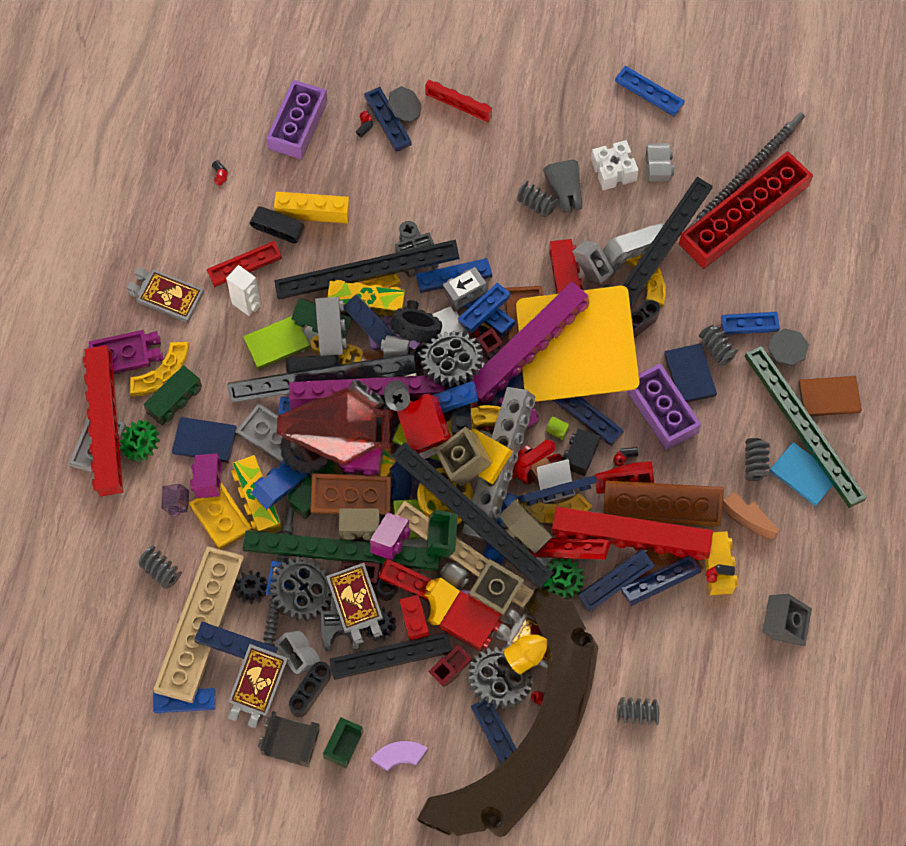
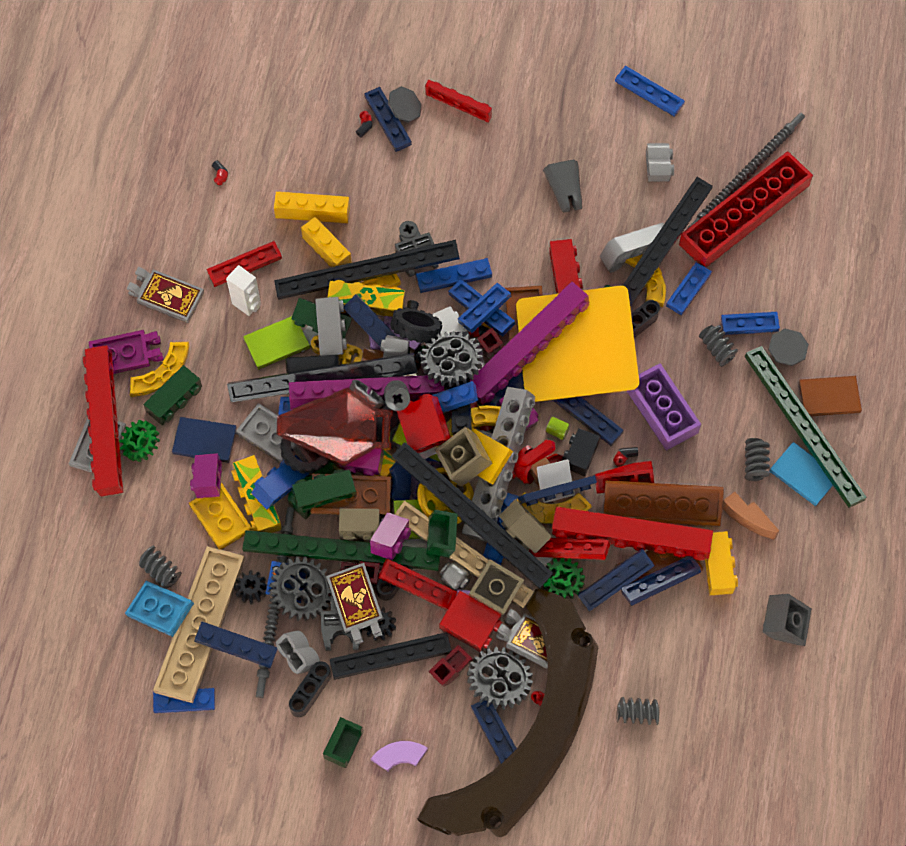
(159, 608): none -> dark azure tile
(175, 499): clear purple brick -> none
(256, 683): tile -> none
(277, 224): black beam -> none
(289, 740): clear smoke panel -> none
(297, 119): medium lavender brick -> none
(323, 490): none -> dark green brick
(325, 243): none -> yellow brick
(413, 617): red brick -> none
(441, 597): yellow arch -> none
(465, 288): light grey brick -> none
(526, 652): yellow helmet -> none
(535, 200): dark grey piece -> none
(593, 261): light grey brick -> none
(614, 165): white brick -> none
(688, 288): none -> blue plate
(690, 372): dark blue tile -> none
(719, 570): arm -> none

